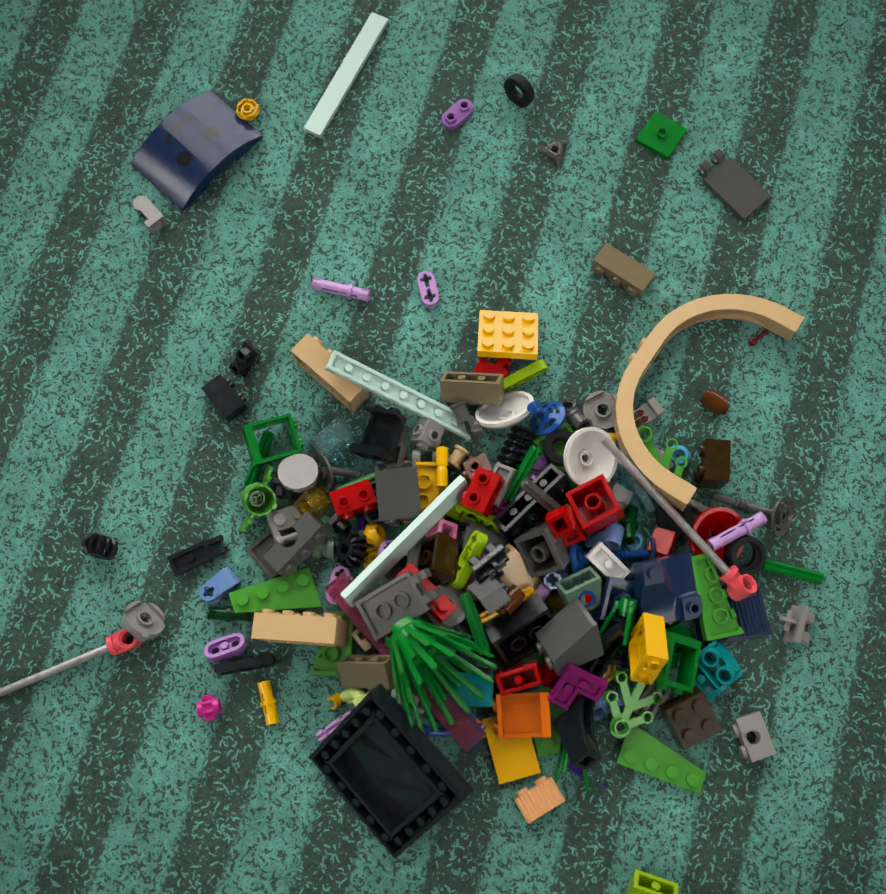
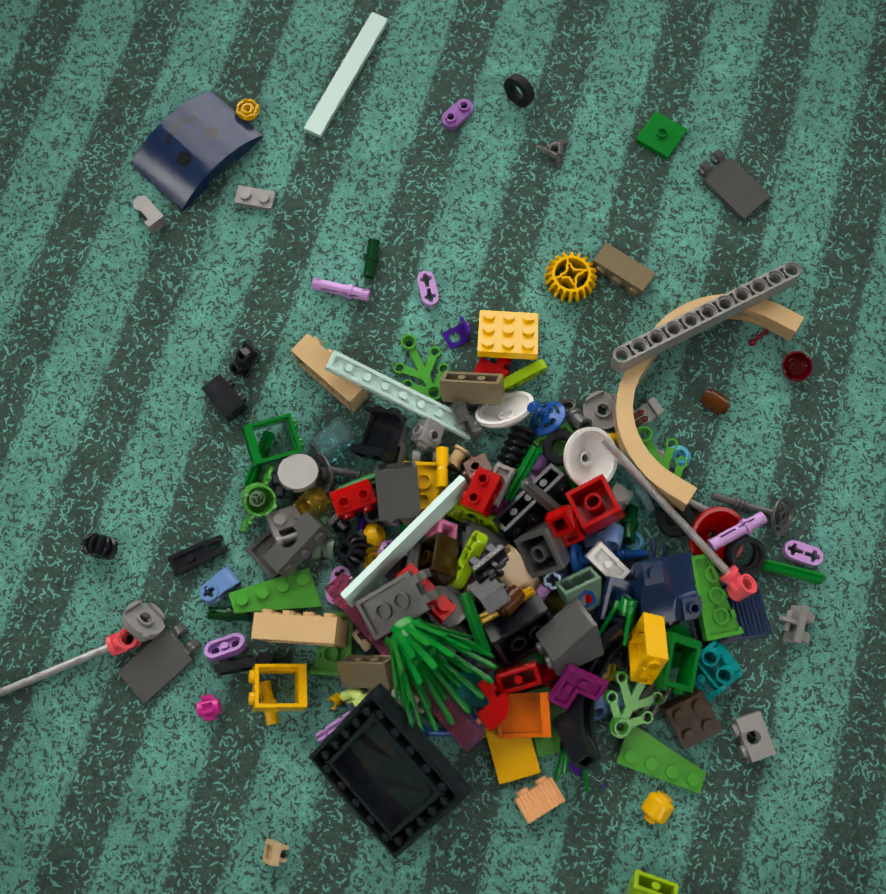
(159, 663): none -> dark grey tile
(255, 198): none -> light grey plate
(273, 851): none -> tan tile
(300, 678): none -> yellow window
(371, 258): none -> dark green pin
(422, 372): none -> bright green plant
(463, 329): none -> dark purple bracket
(498, 708): none -> red brick
(585, 271): none -> yellow gear
(657, 807): none -> yellow head
(664, 542): brick -> none
(700, 323): none -> light grey beam
(715, 464): dark brown brick -> none
(797, 366): none -> dark red hair
(801, 557): none -> lavender beam

